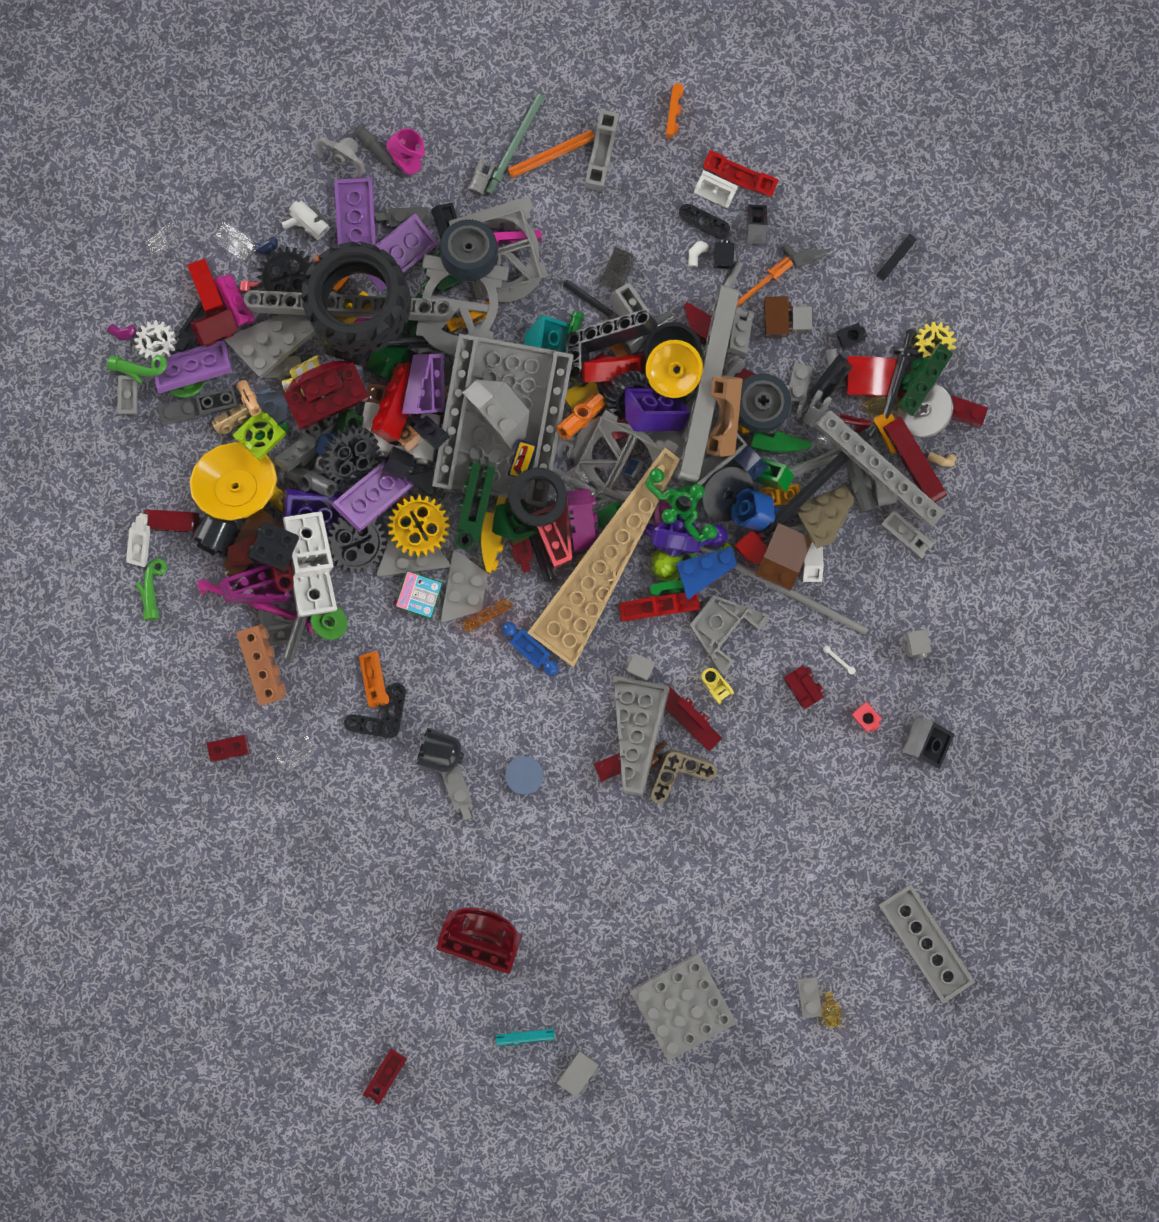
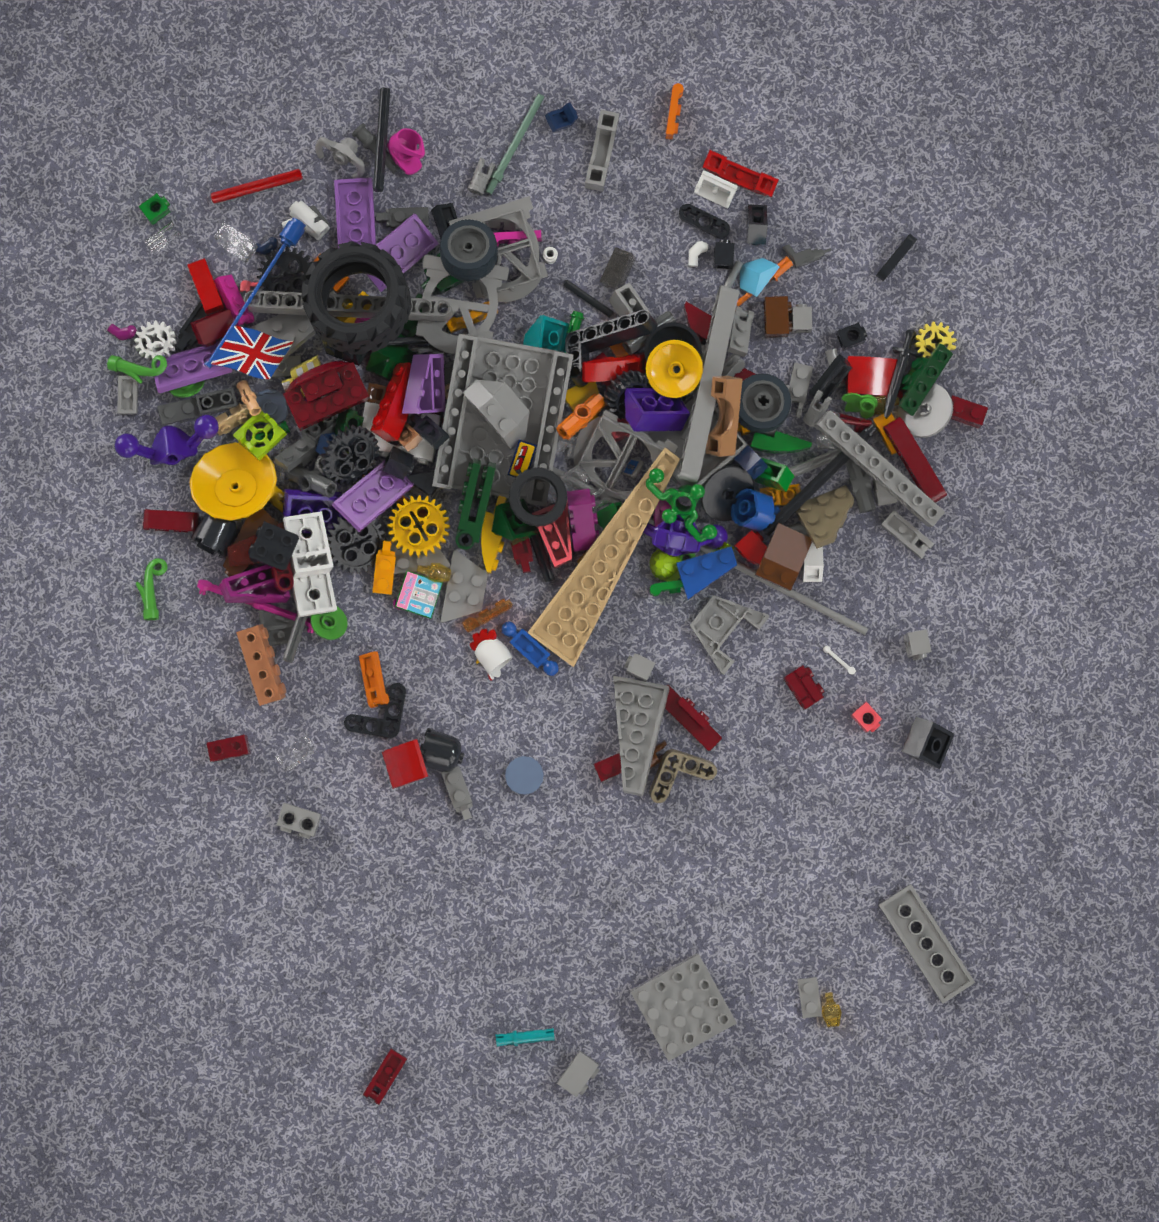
(138, 541): white hinge -> none
(147, 206): none -> green brick
(170, 442): none -> dark purple piece
(248, 348): none -> flag
(256, 186): none -> red axle
(300, 816): none -> light grey brick
(381, 142): none -> black axle
(384, 569): none -> light orange hinge
(405, 764): none -> red slope
(435, 572): none -> clear yellow piece
(485, 925): dark red piece -> none
(490, 652): none -> white piece
(550, 250): none -> white pin
(551, 154): orange axle -> none
(562, 117): none -> dark blue bracket
(658, 606): red slope -> none
(717, 686): light yellow piece -> none
(756, 275): none -> medium azure slope
(860, 403): none -> bright green plate
(941, 461): tan arm -> none

